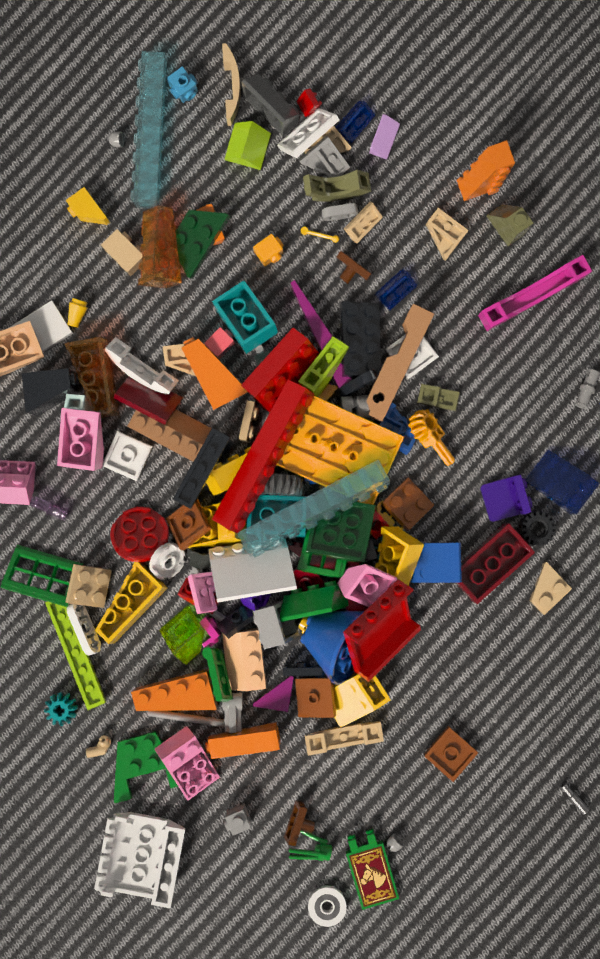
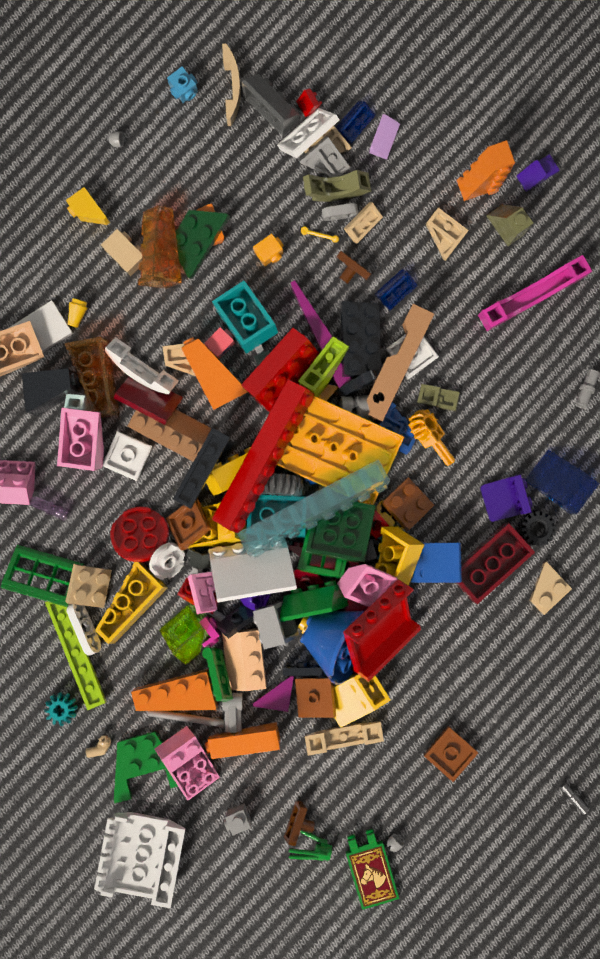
(150, 129): clear light blue brick -> none
(247, 429): tan plate -> none
(248, 145): lime slope -> none
(327, 917): white tile -> none
(537, 172): none -> dark purple slope

